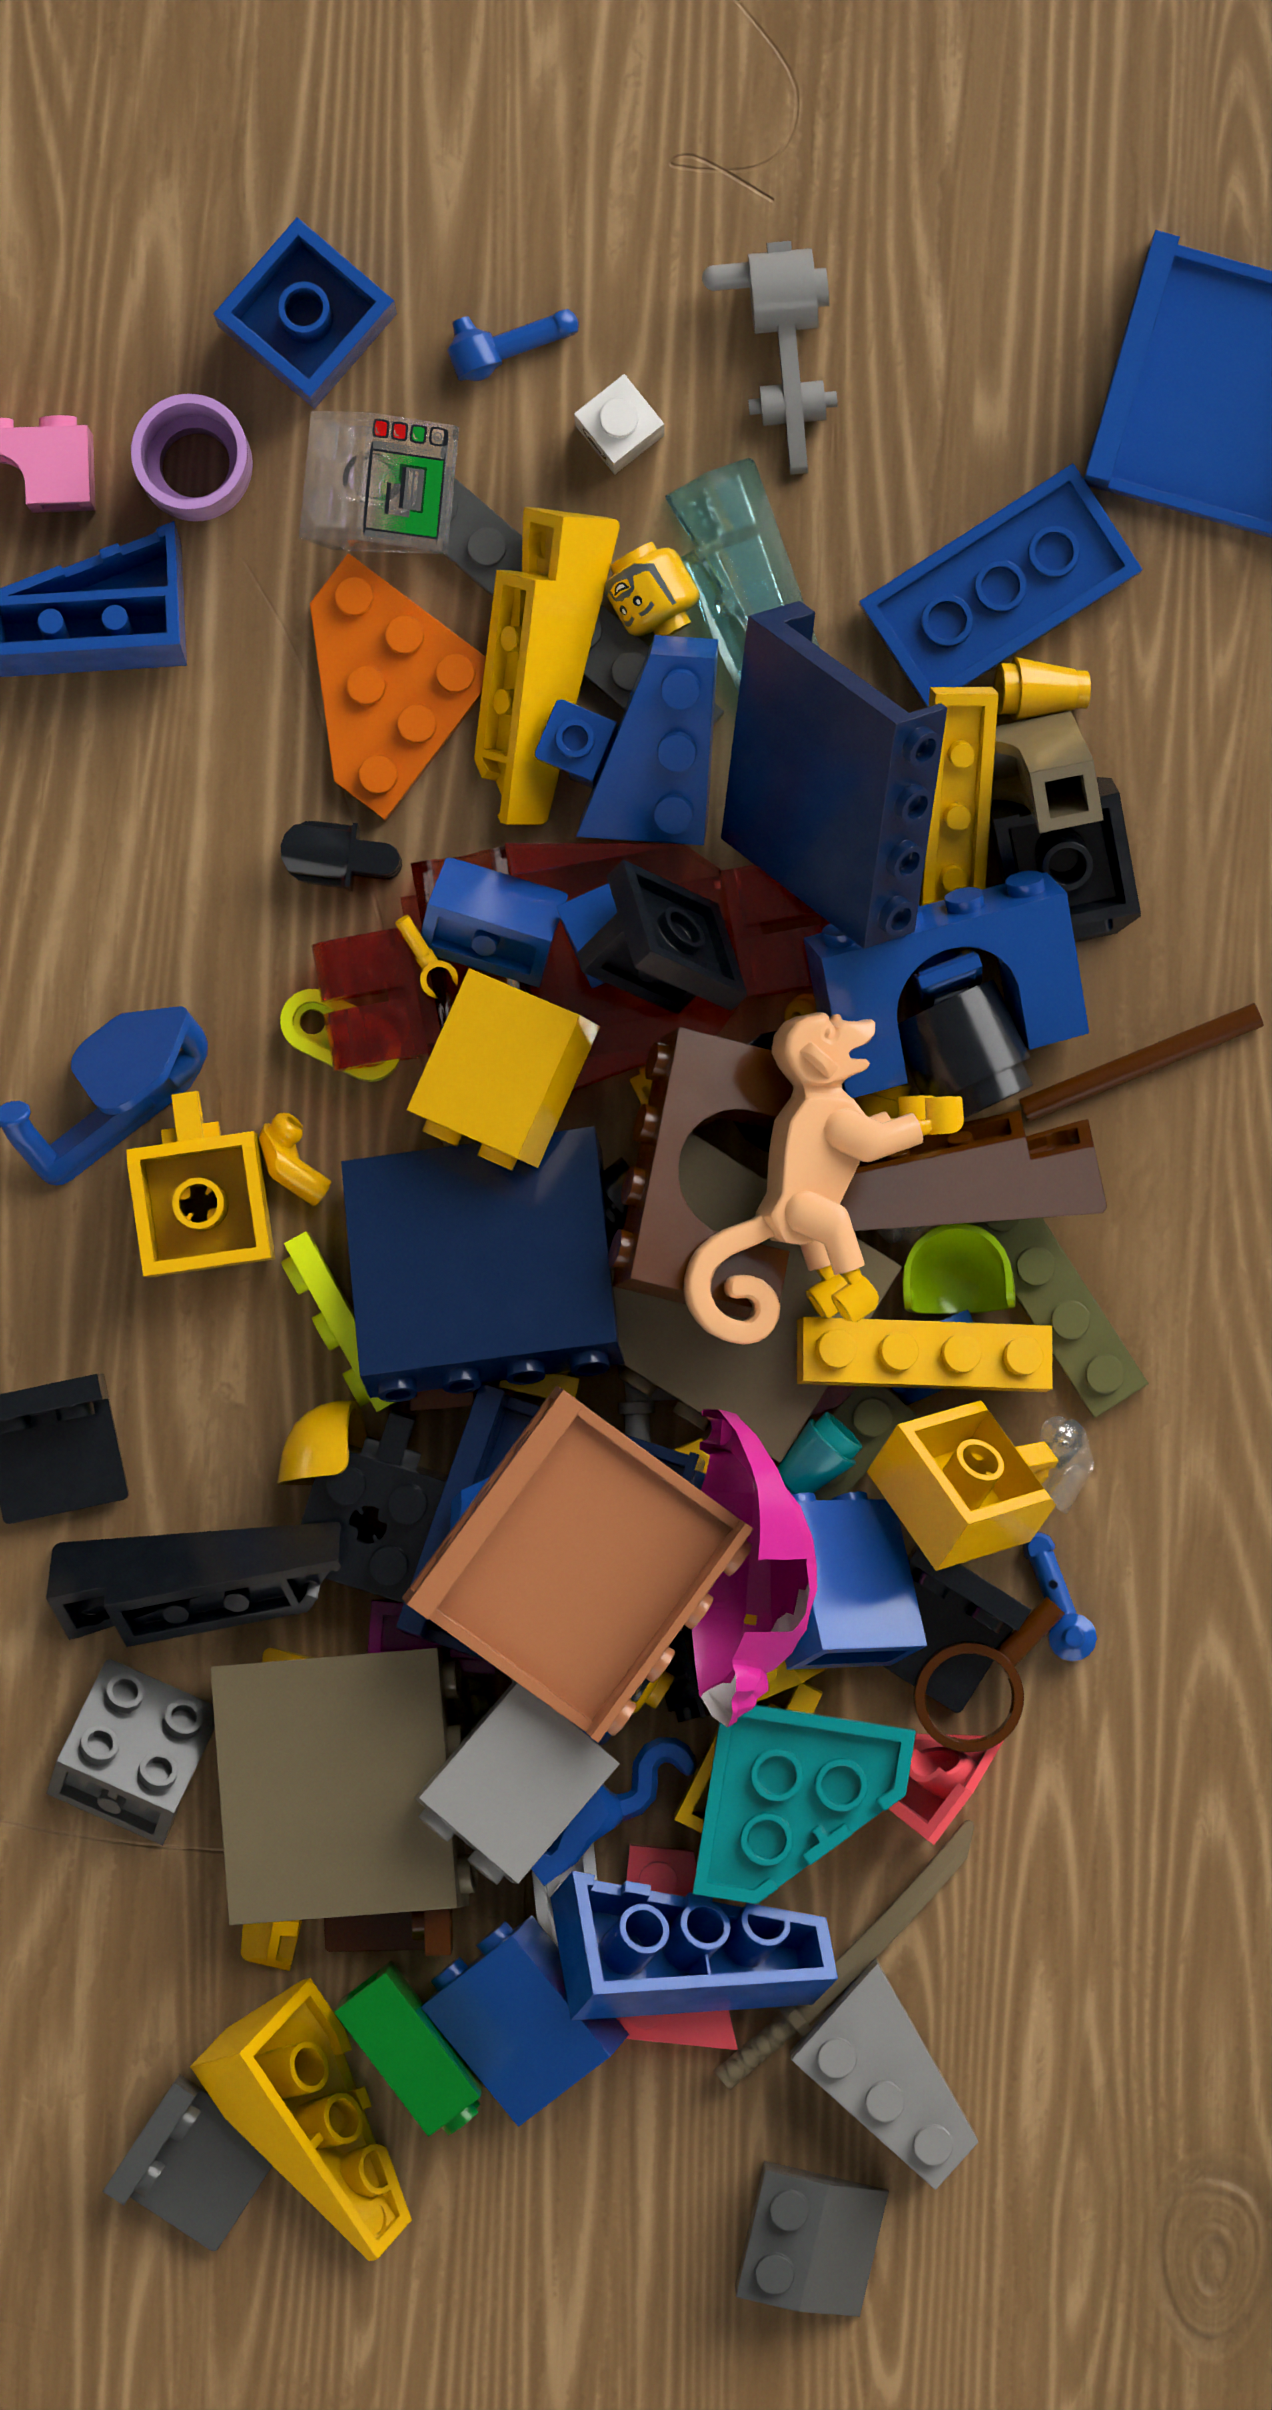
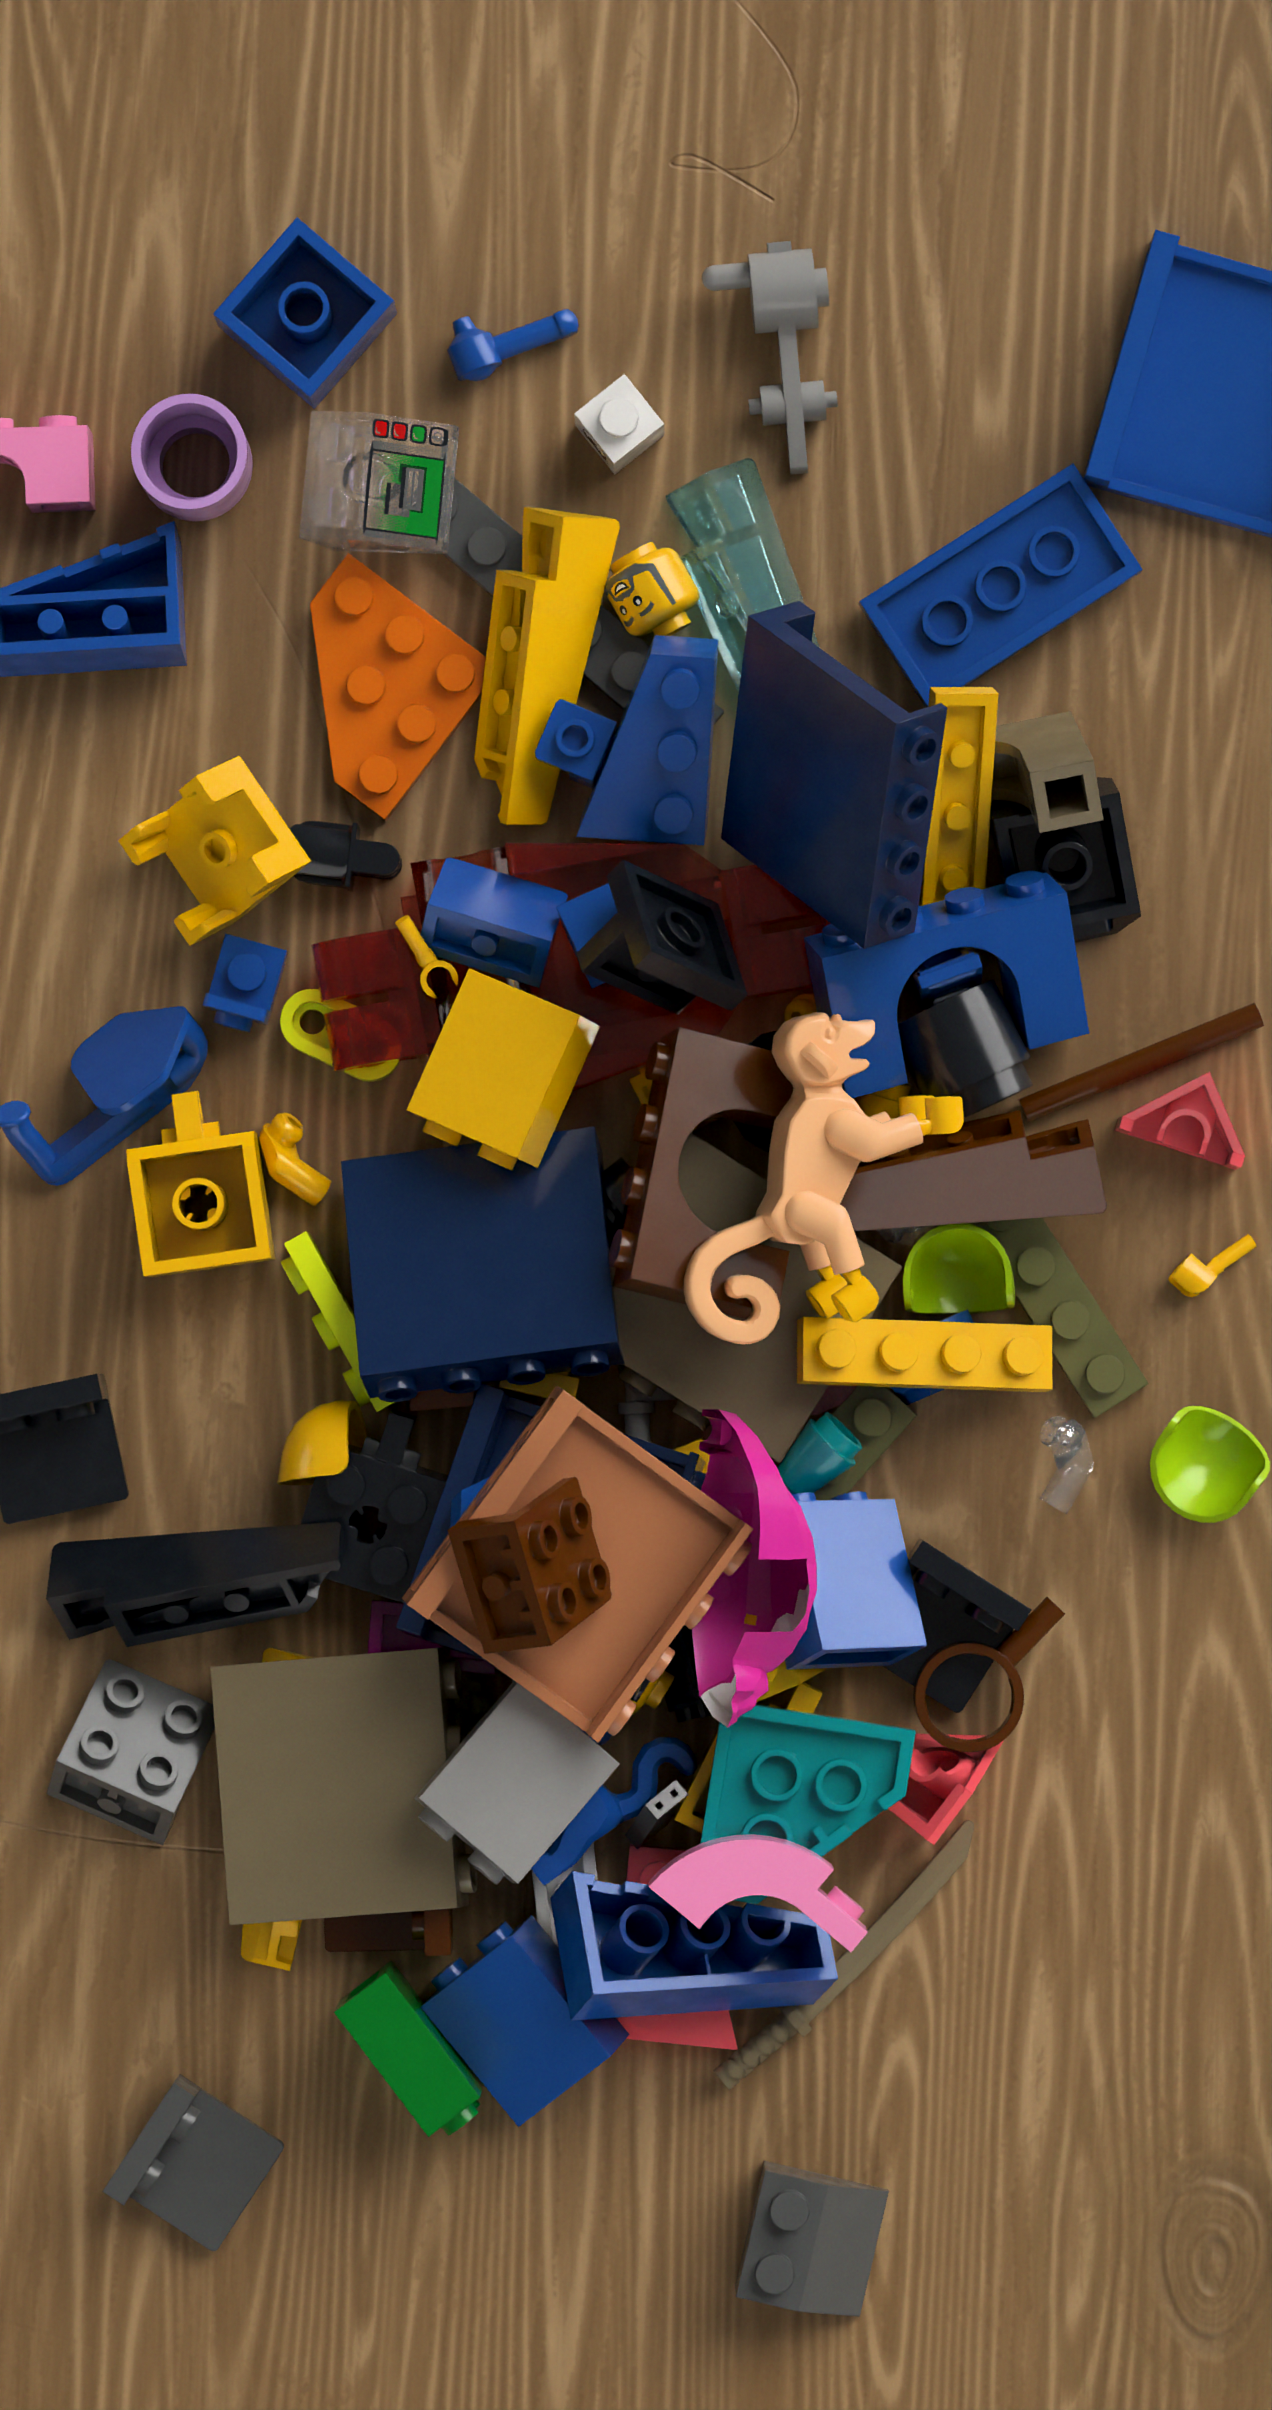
(224, 846): none -> yellow panel
(245, 983): none -> blue bracket
(294, 2099): yellow wedge -> none
(532, 1570): none -> reddish brown bracket
(656, 1814): none -> dark grey piece
(758, 1865): none -> bright pink arch
(884, 2076): light grey wedge -> none
(963, 1484): yellow hinge -> none
(1039, 688): yellow cone -> none
(1073, 1634): blue piece -> none
(1188, 1121): none -> coral slope
(1194, 1277): none -> yellow hand
(1207, 1465): none -> lime helmet

